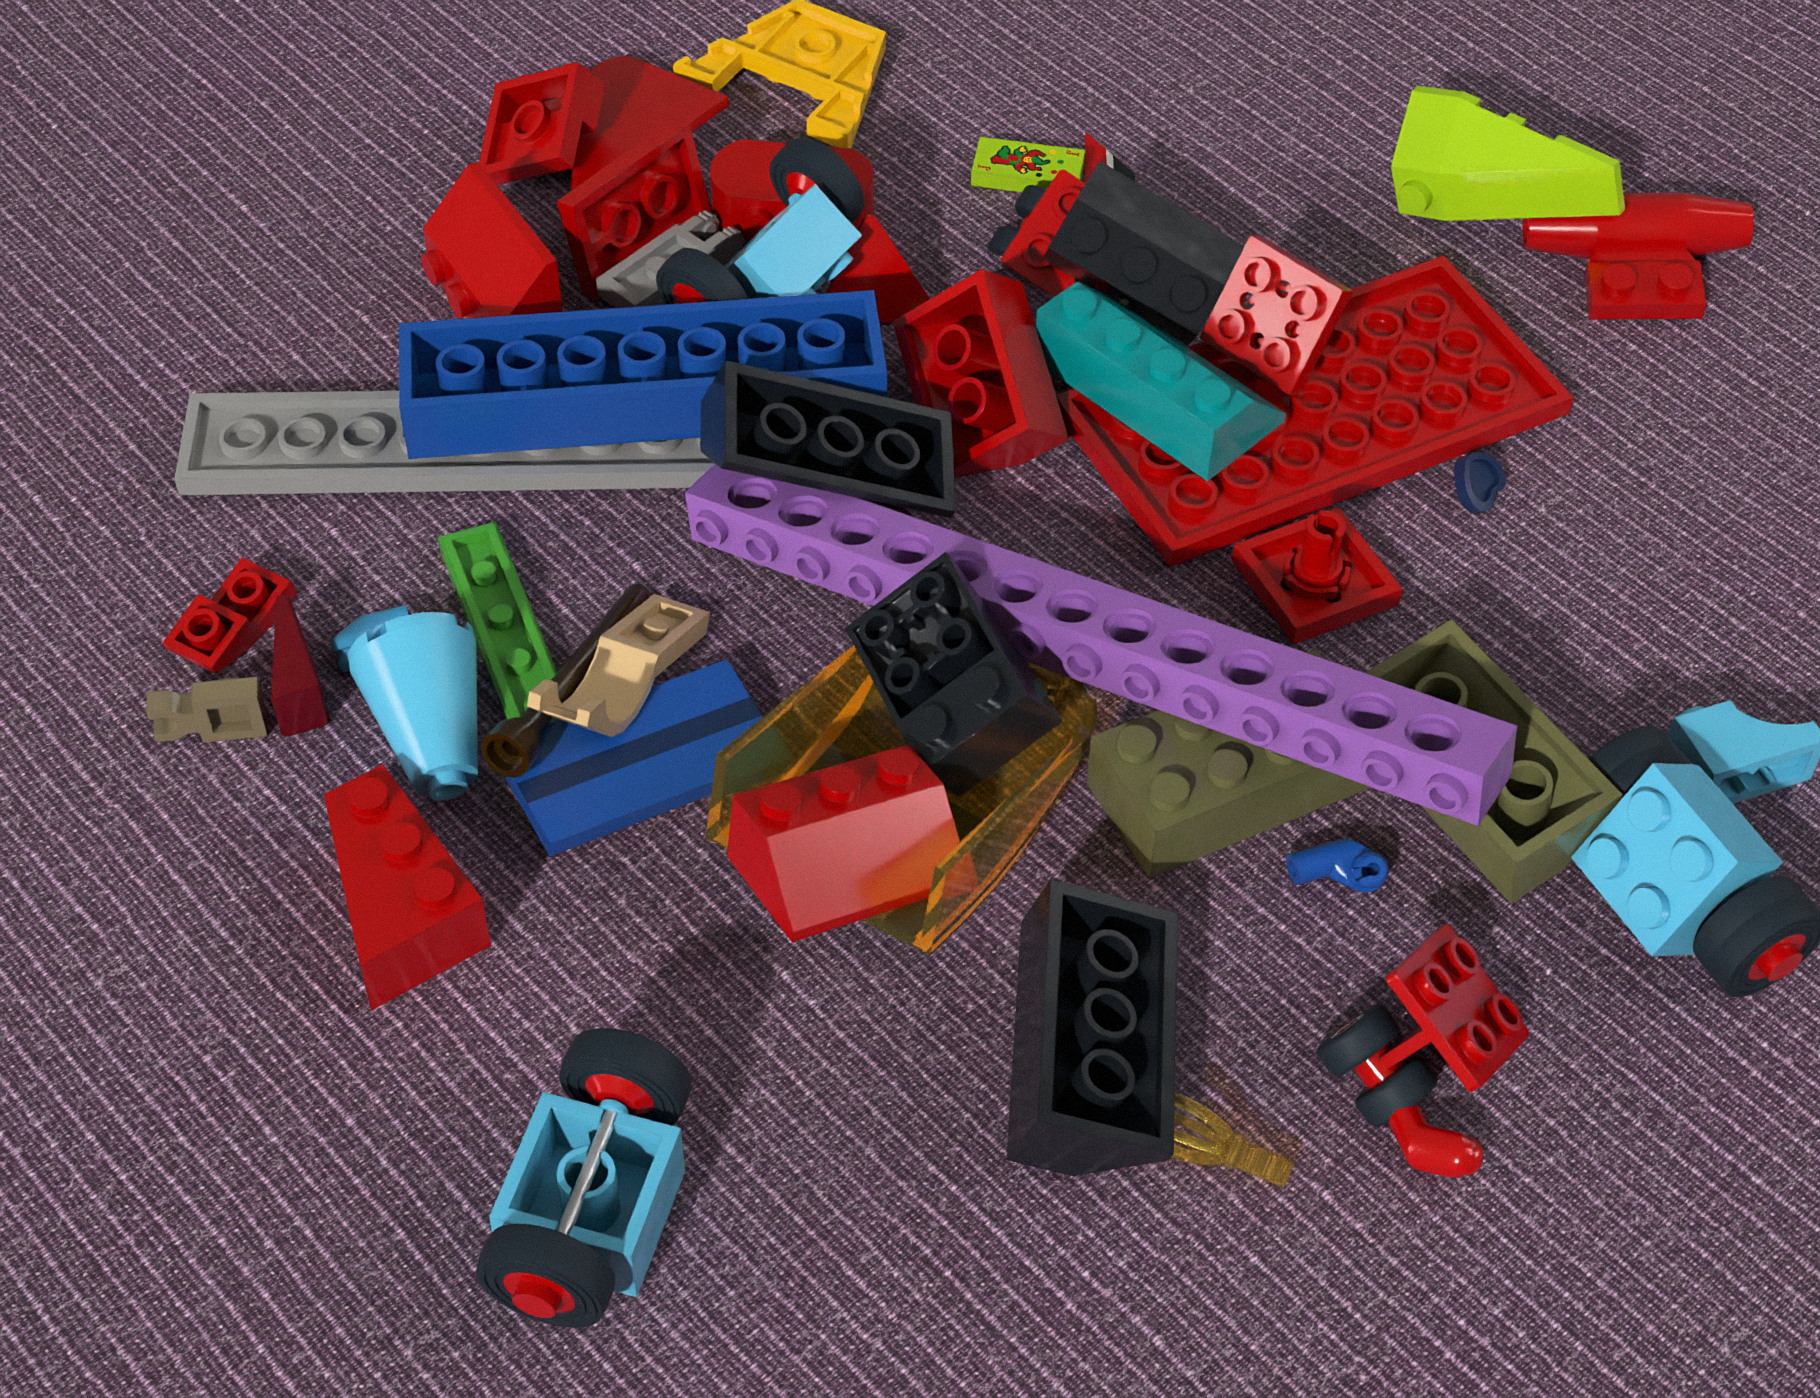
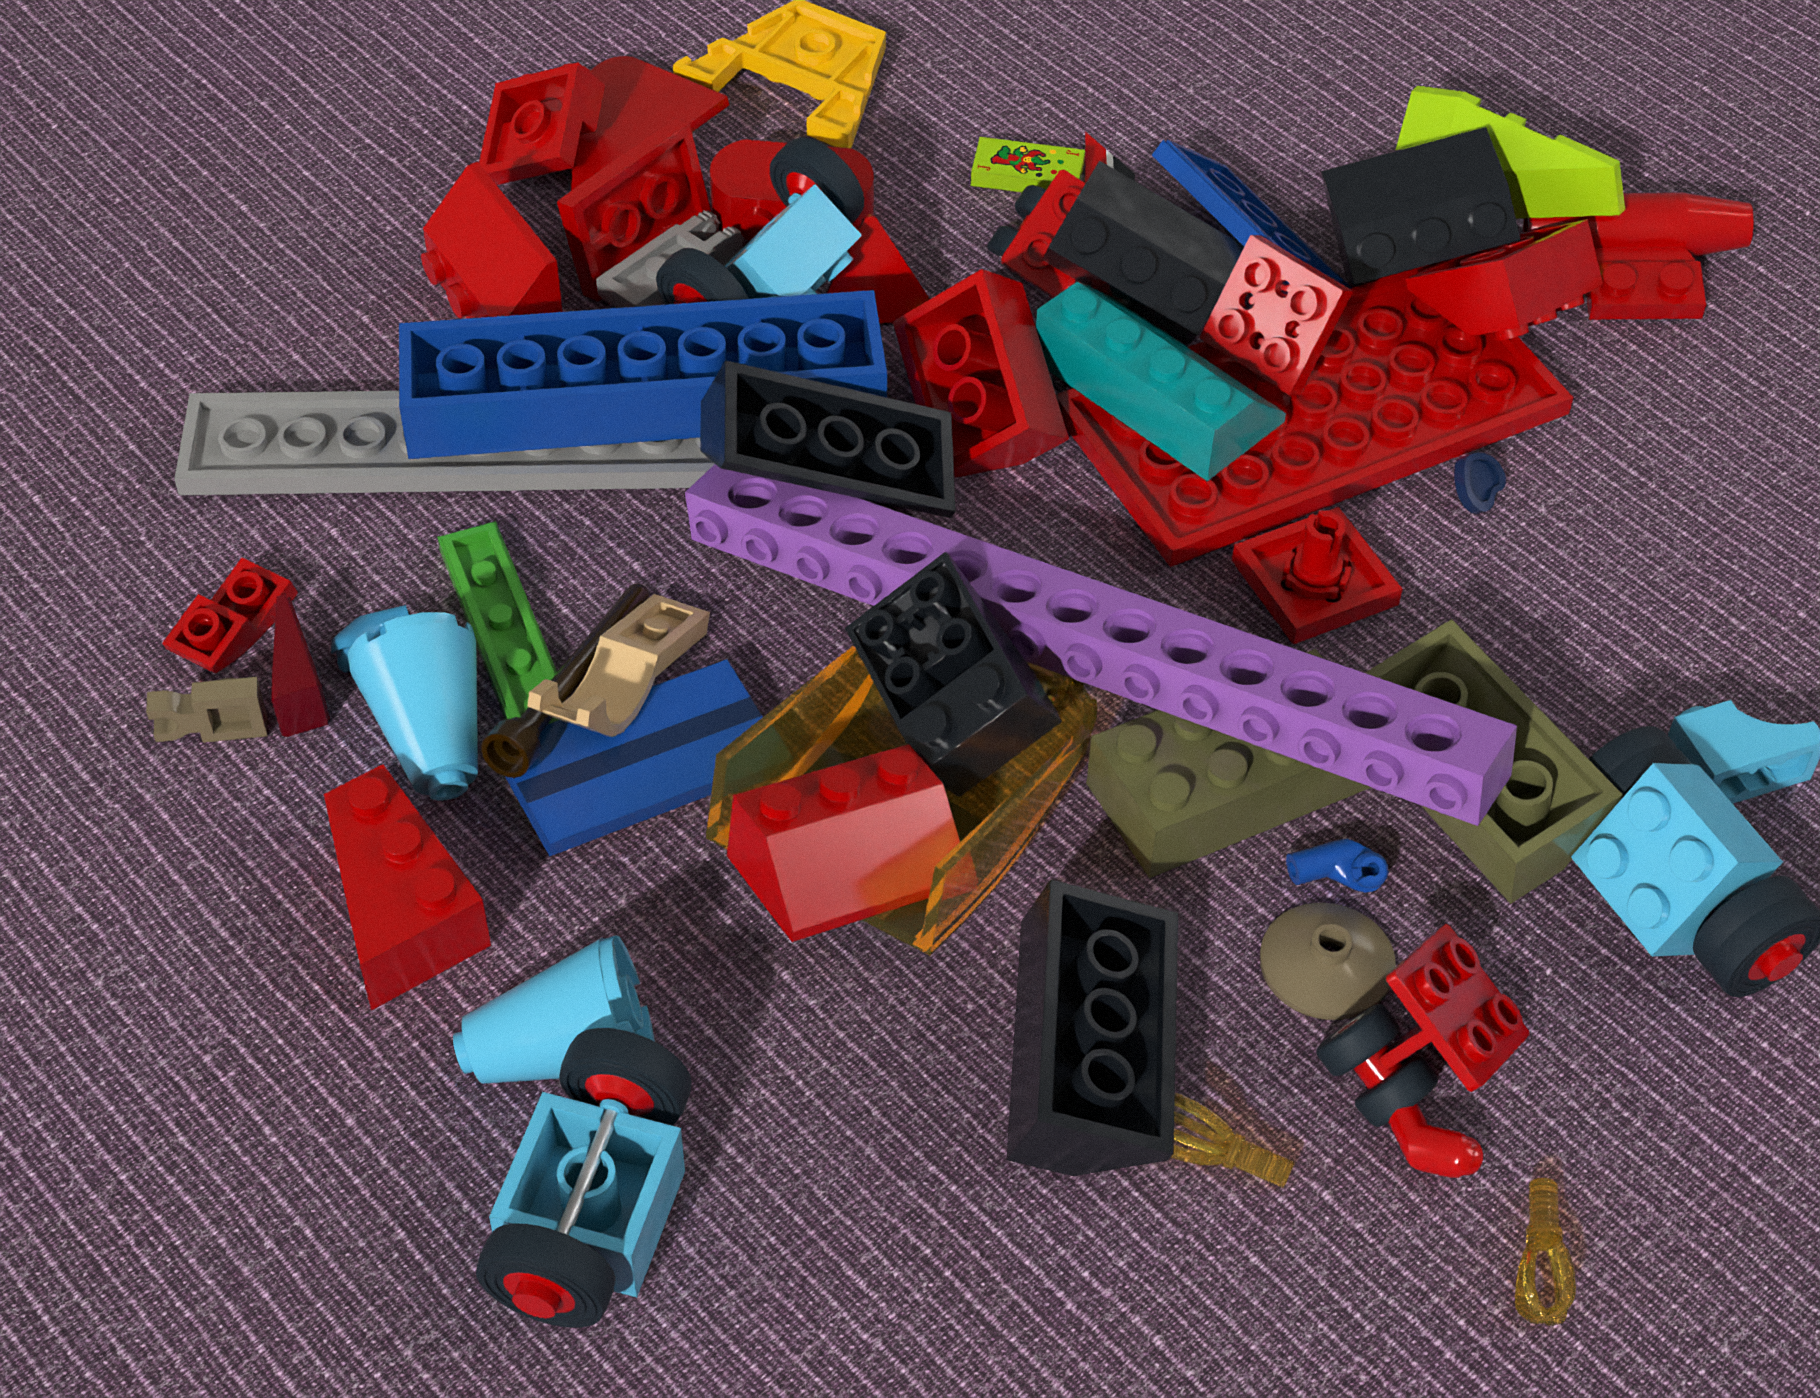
(533, 1024): none -> medium azure cone
(1234, 203): none -> blue tile
(1324, 981): none -> dark tan dish
(1419, 205): none -> black slope
(1513, 283): none -> red slope
(1544, 1235): none -> clear yellow piece

